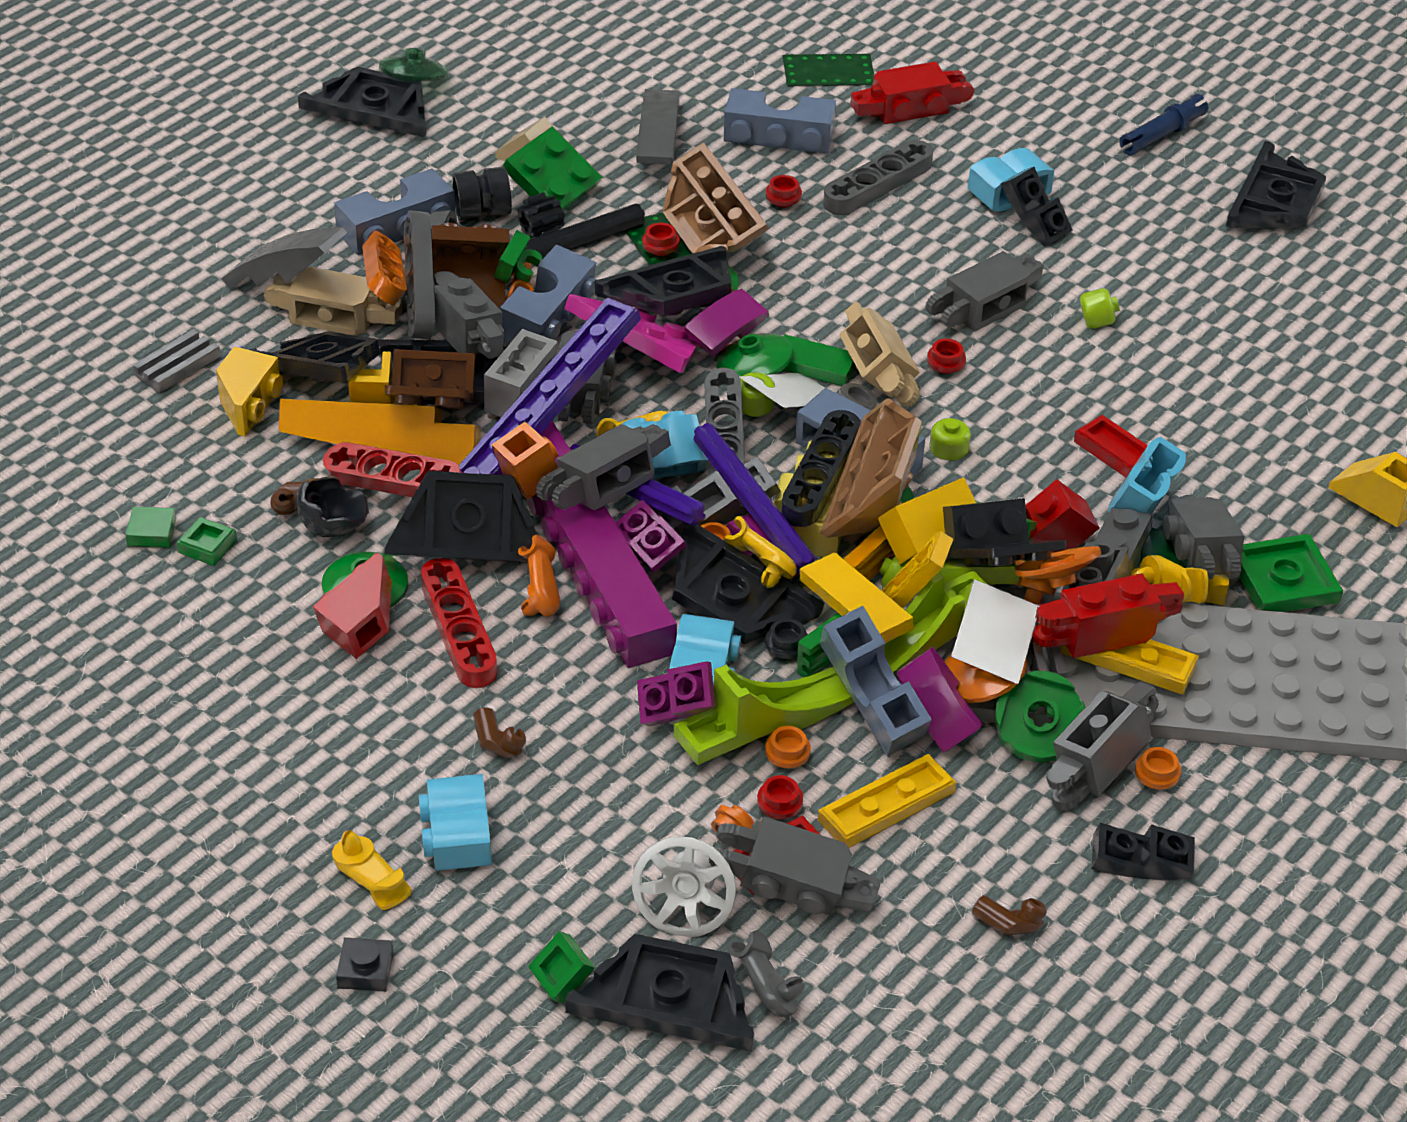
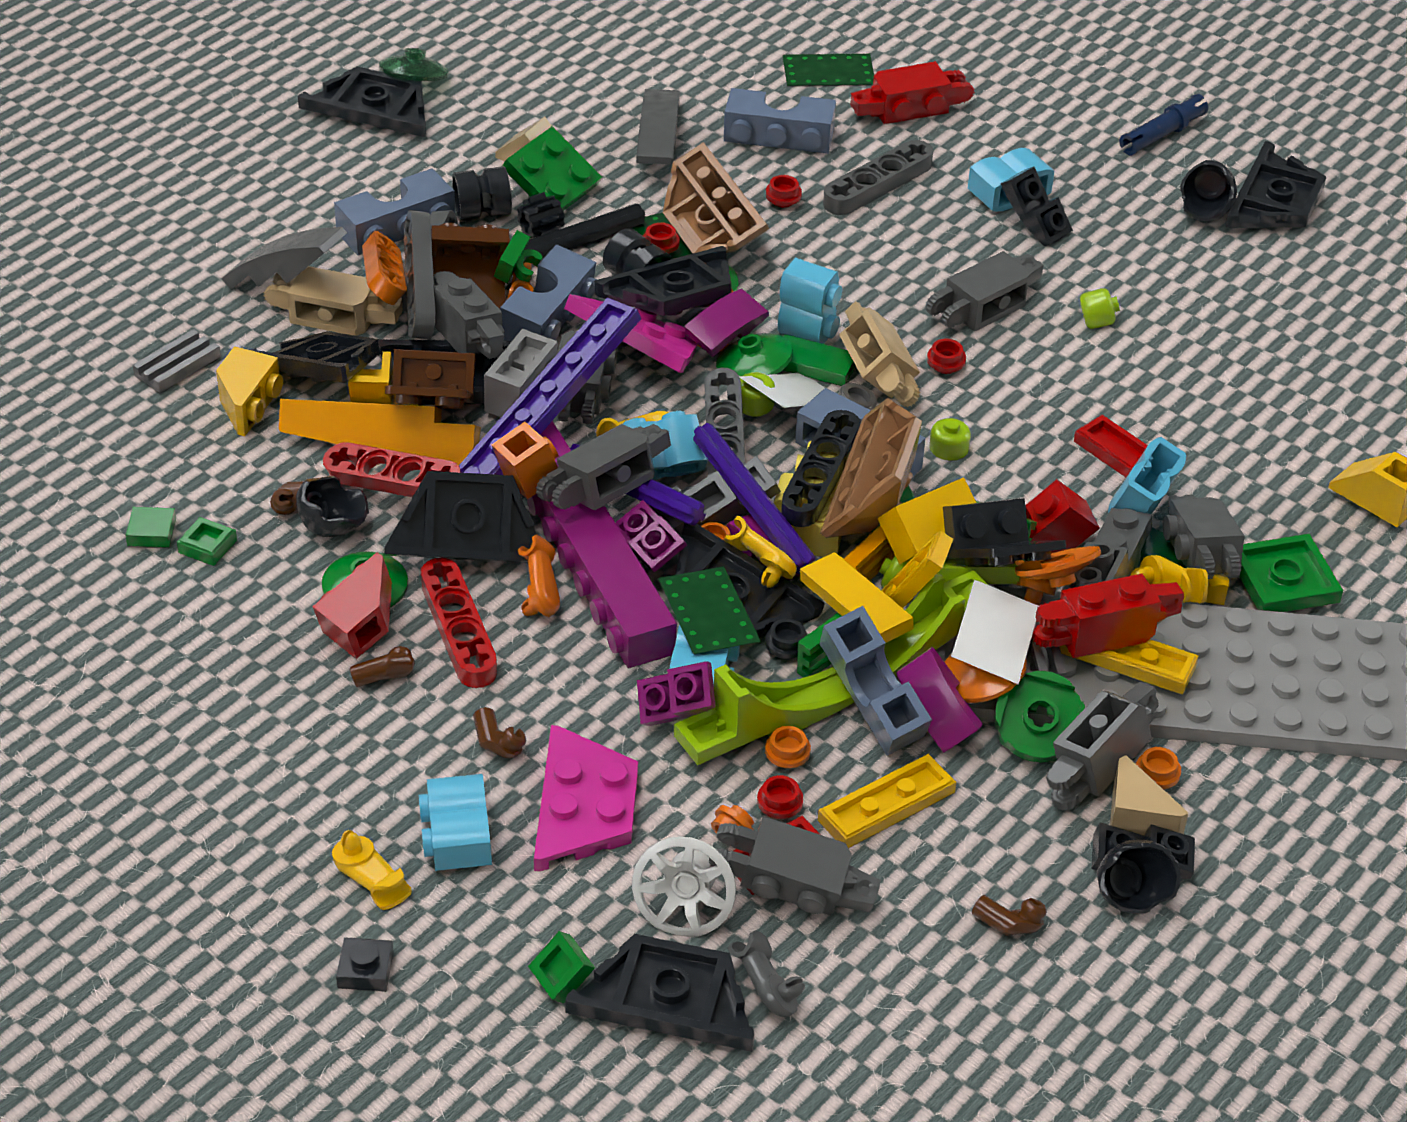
(394, 665): none -> reddish brown arm
(584, 799): none -> dark pink wing
(631, 251): none -> black wheel
(709, 610): none -> dark green sticker
(809, 301): none -> medium azure brick
(1138, 876): none -> black hair
(1142, 802): none -> tan slope
(1208, 191): none -> black hair

